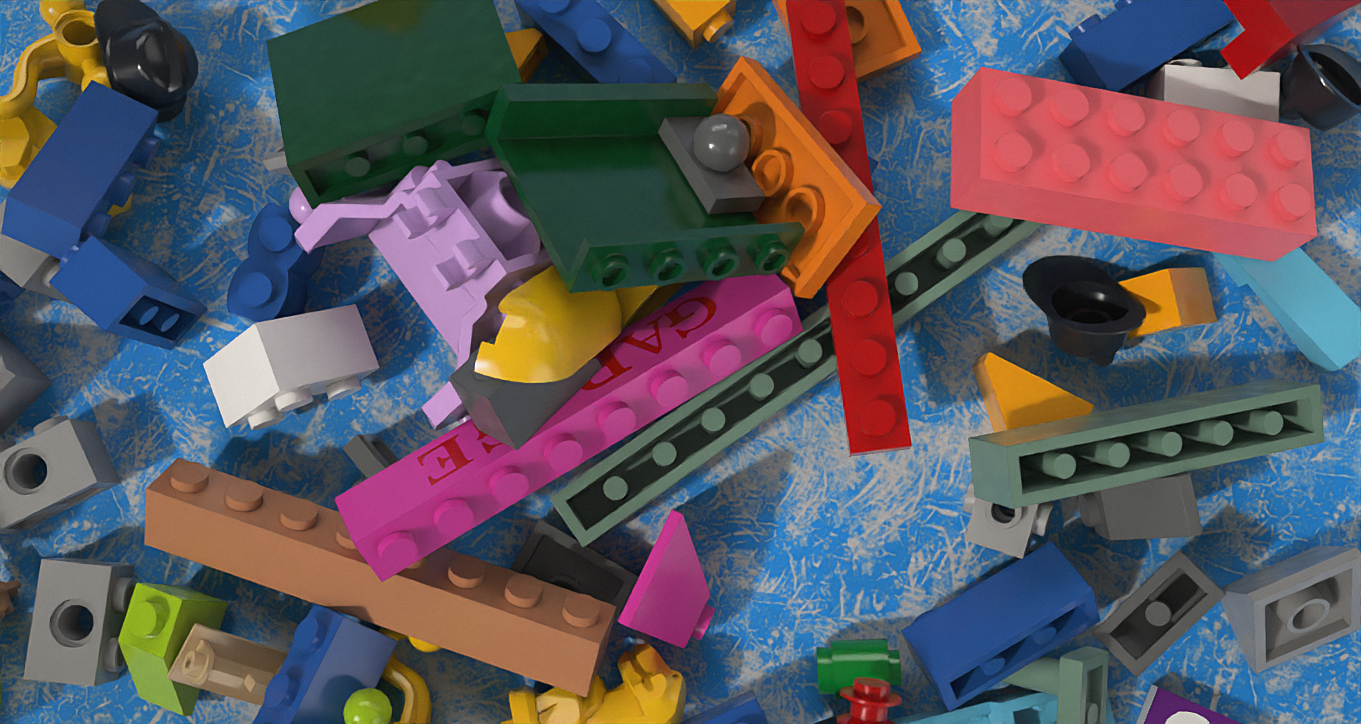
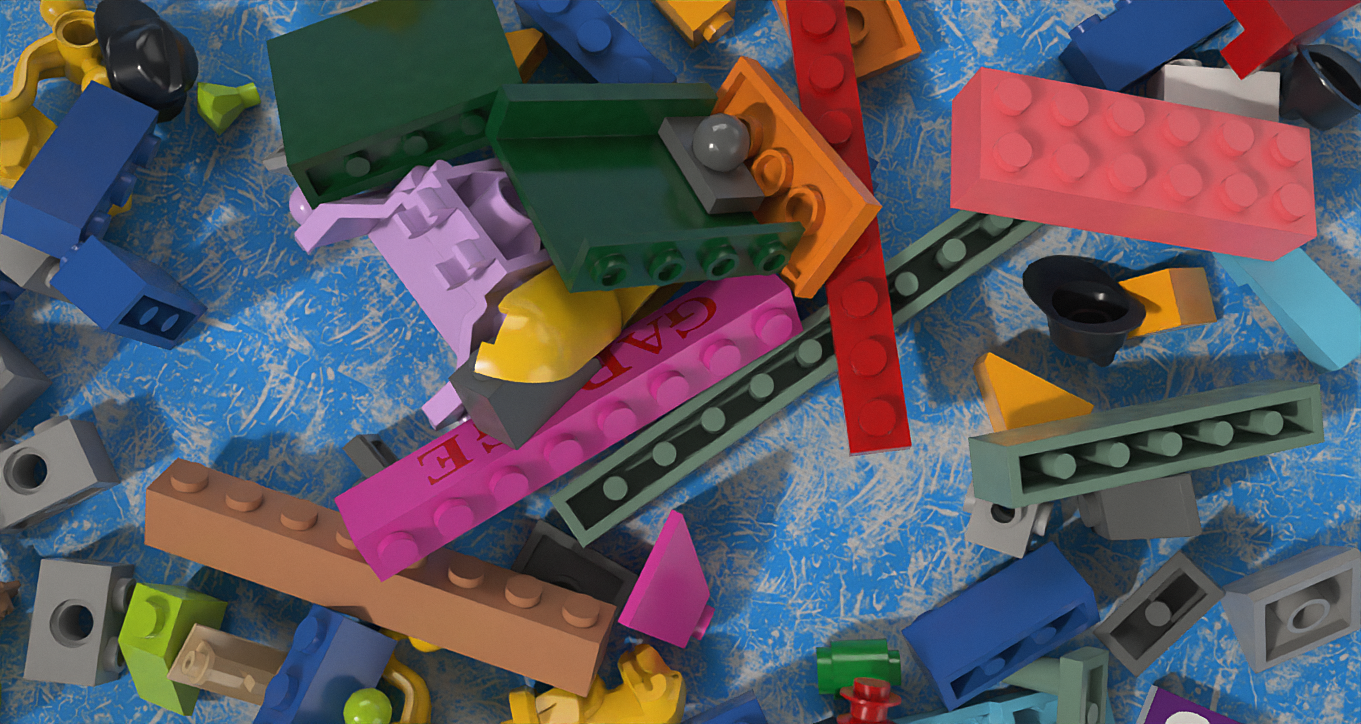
(223, 104): none -> lime rock
(276, 272): blue brick -> none
(287, 362): white brick -> none

